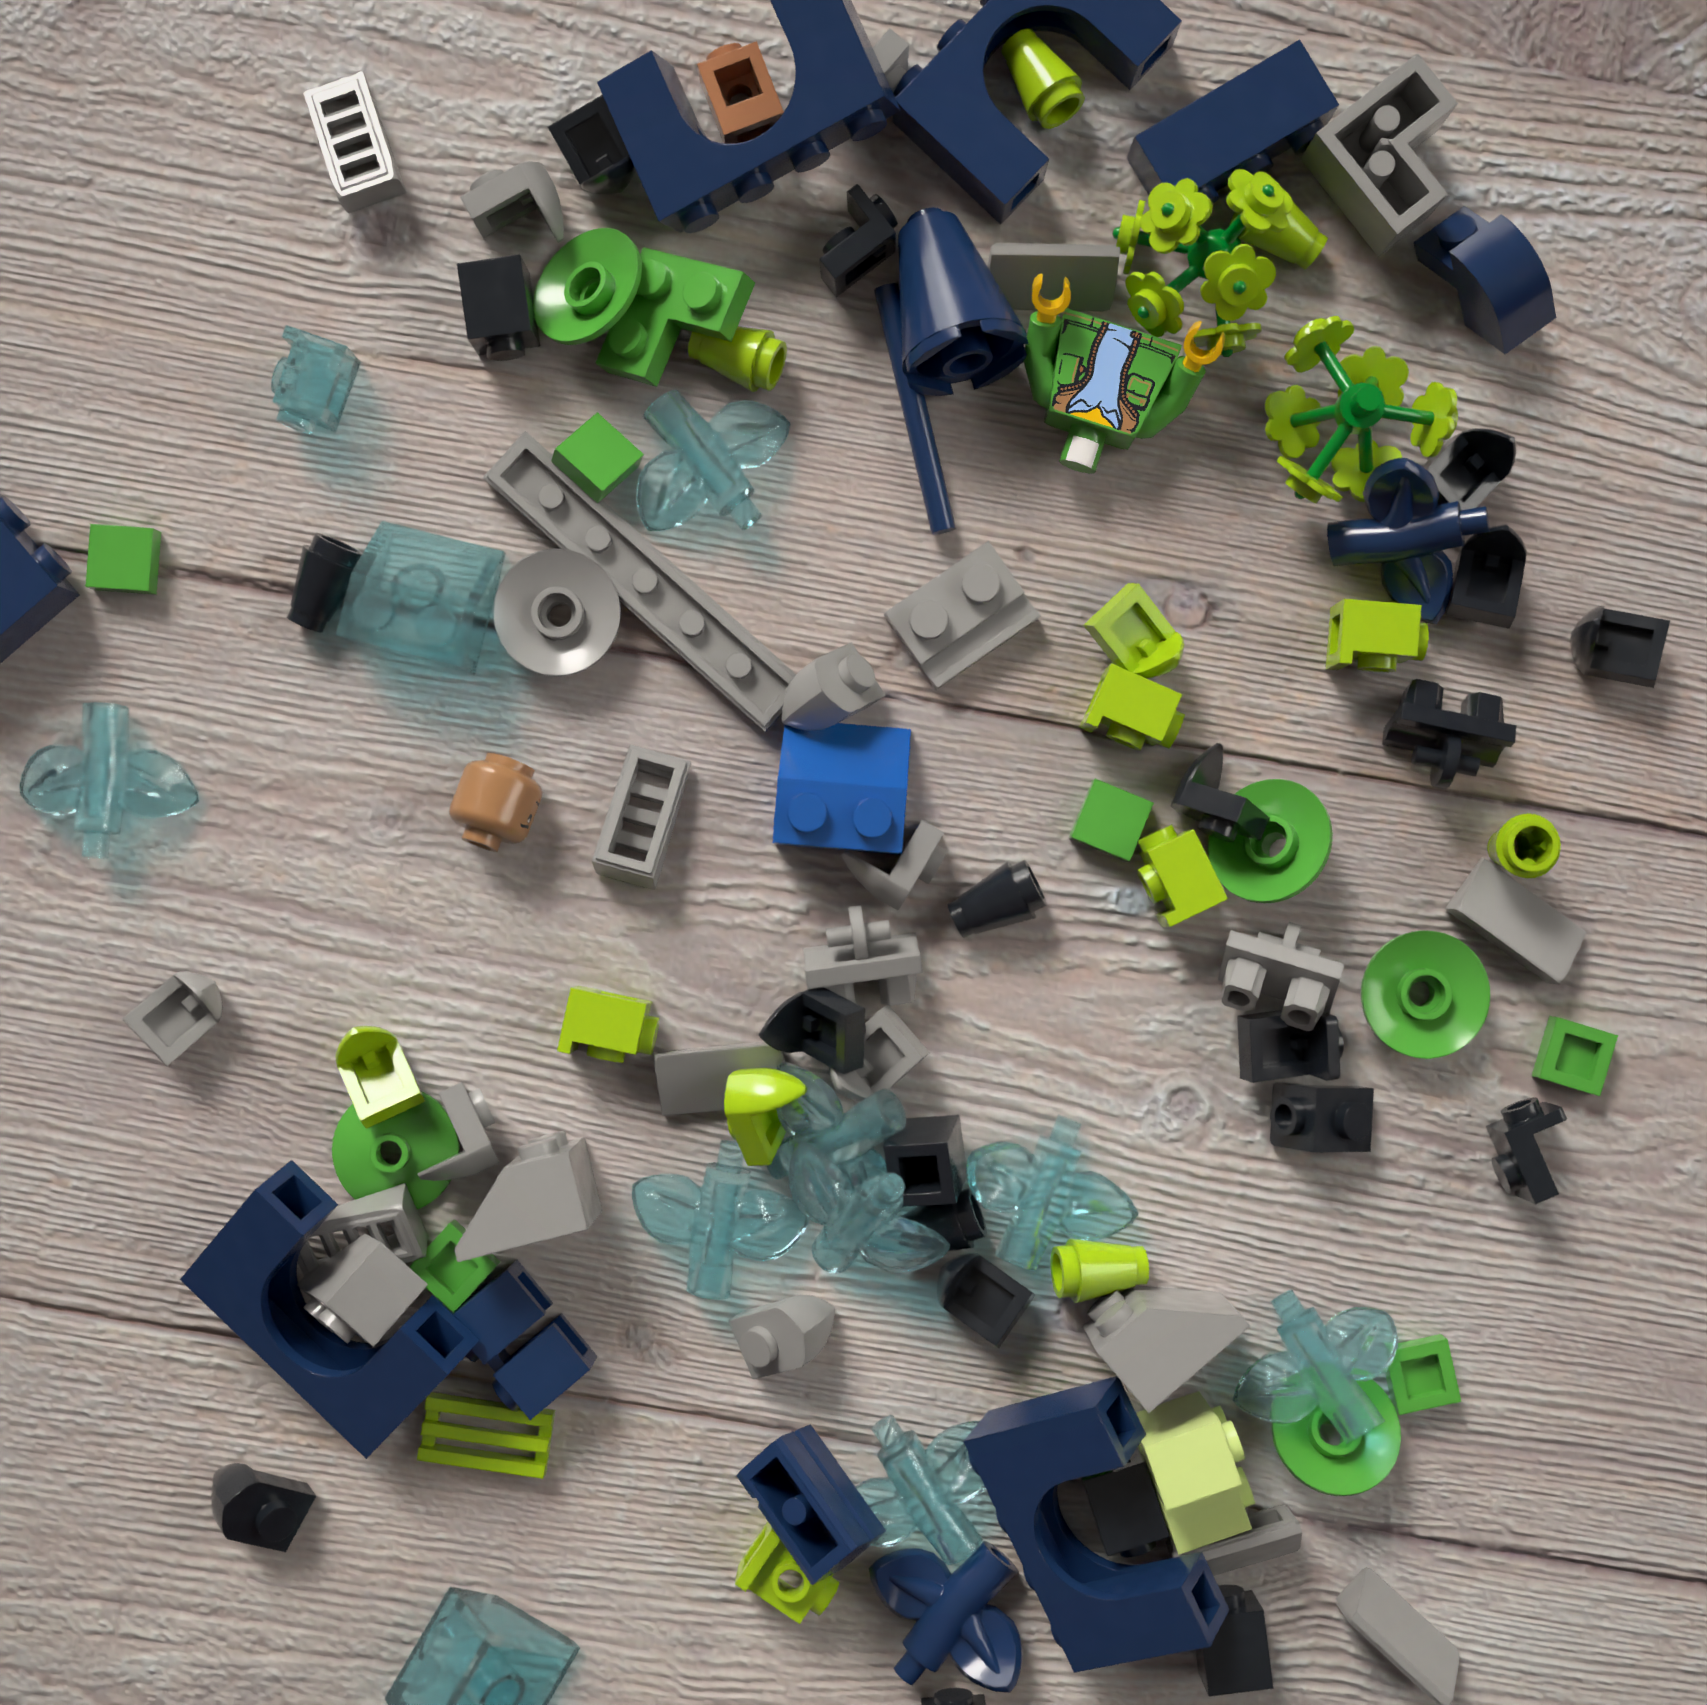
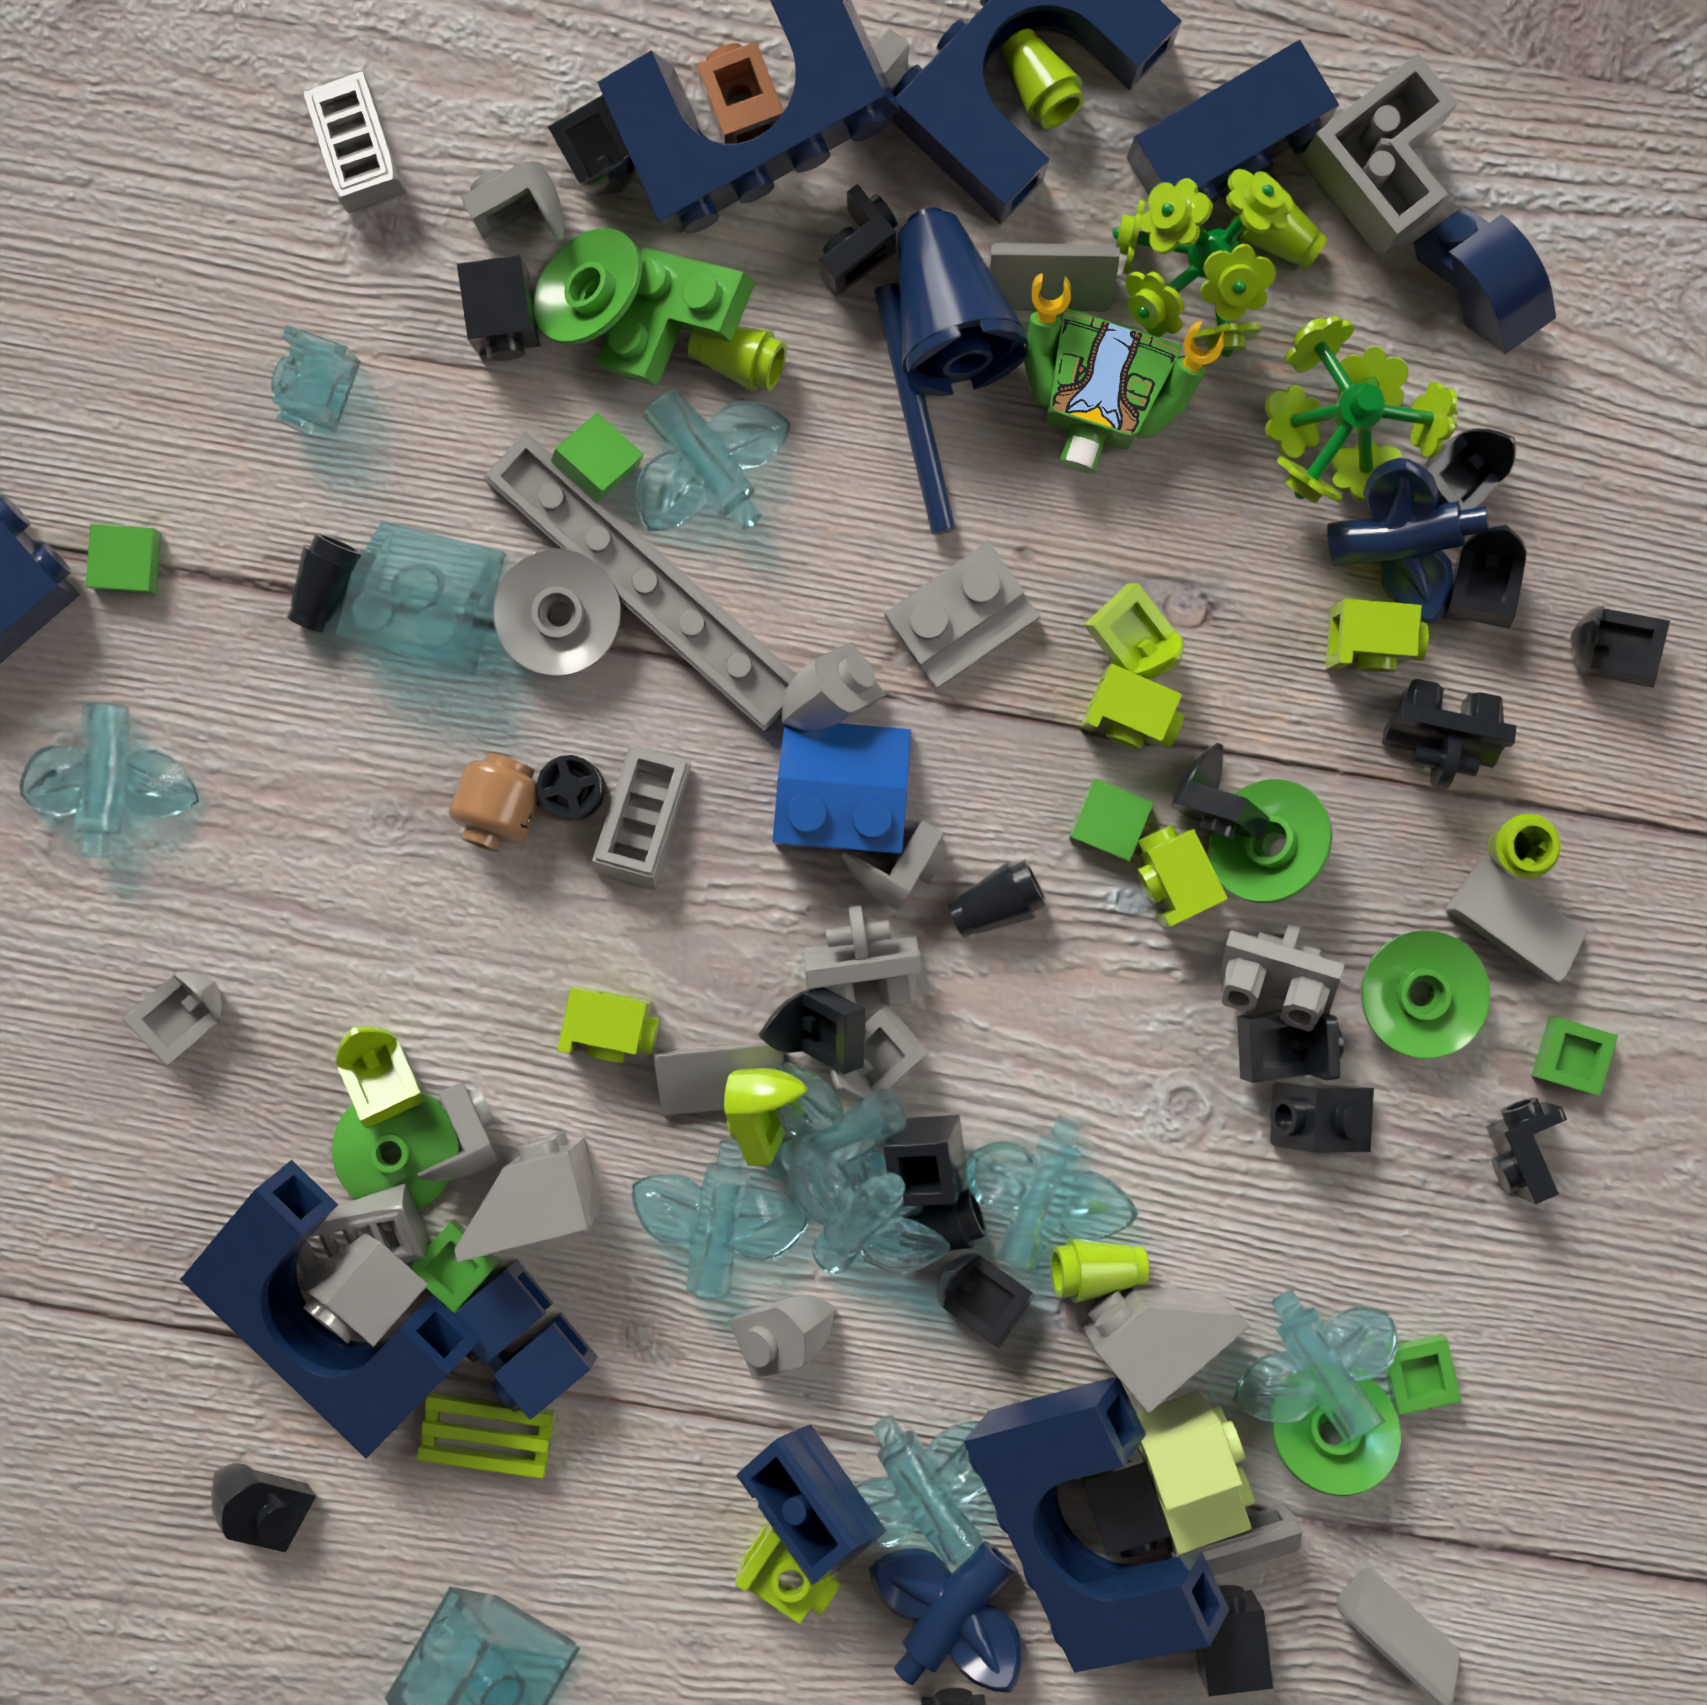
(557, 780): none -> black wheel

